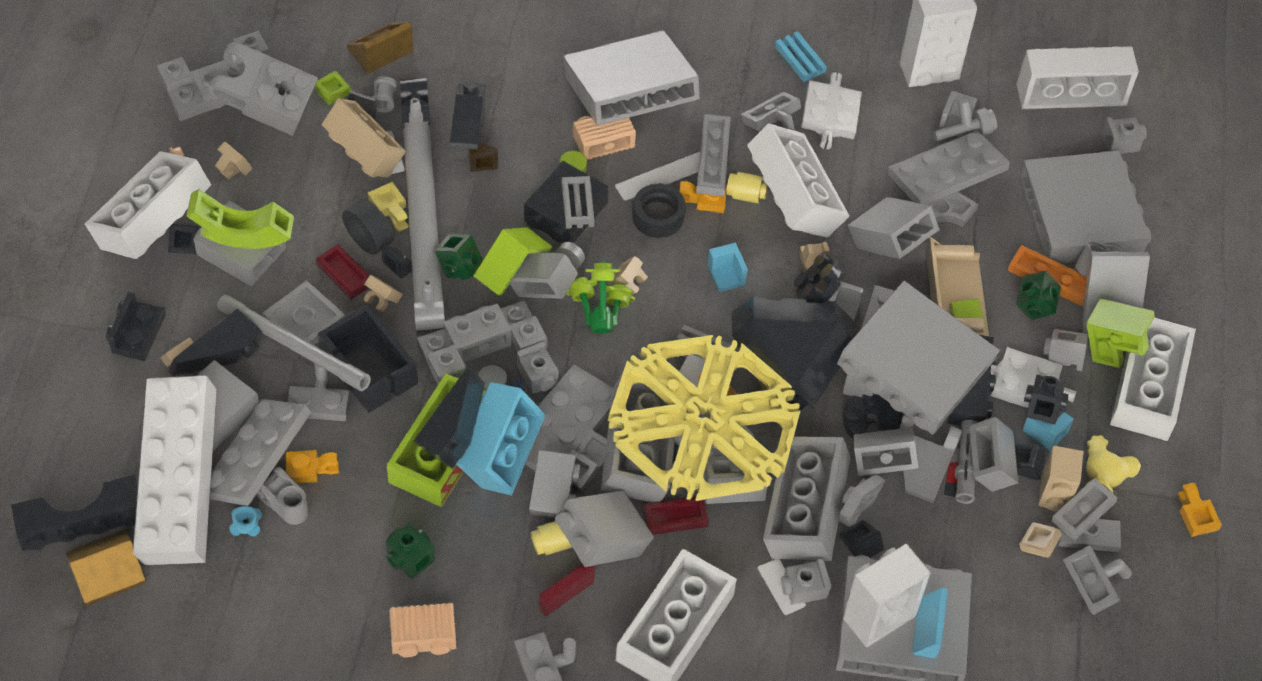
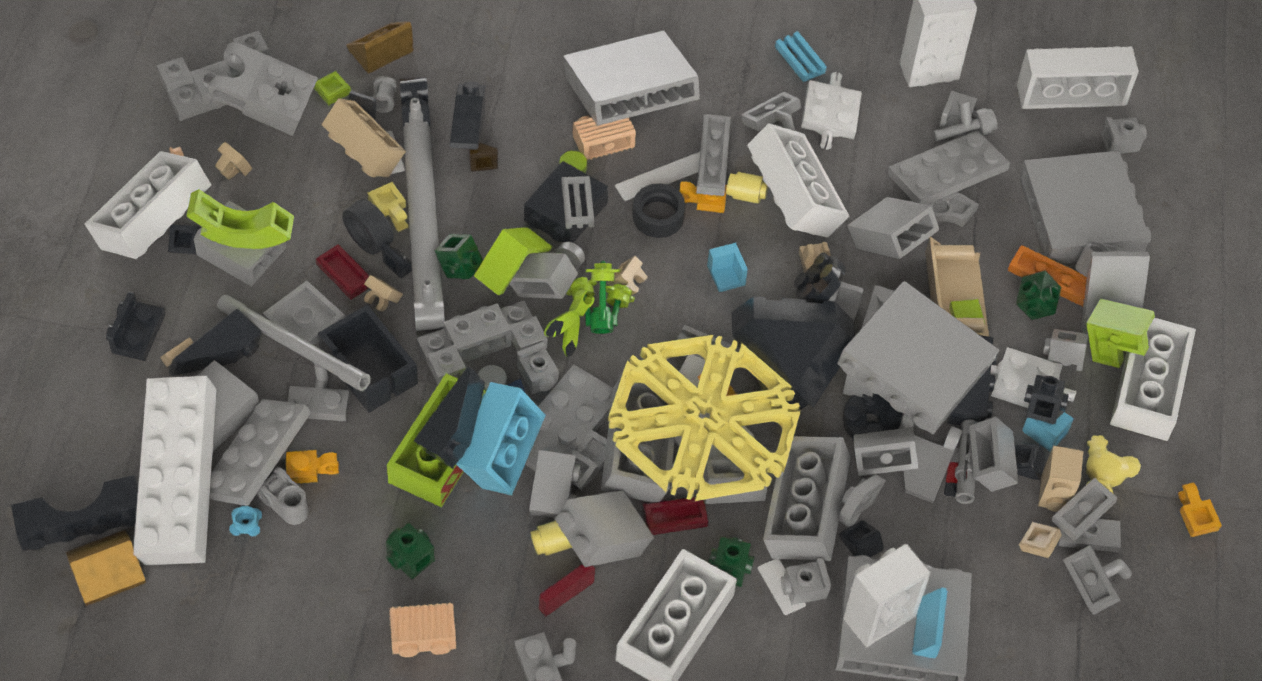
(570, 322): none -> lime piece
(732, 558): none -> dark green brick

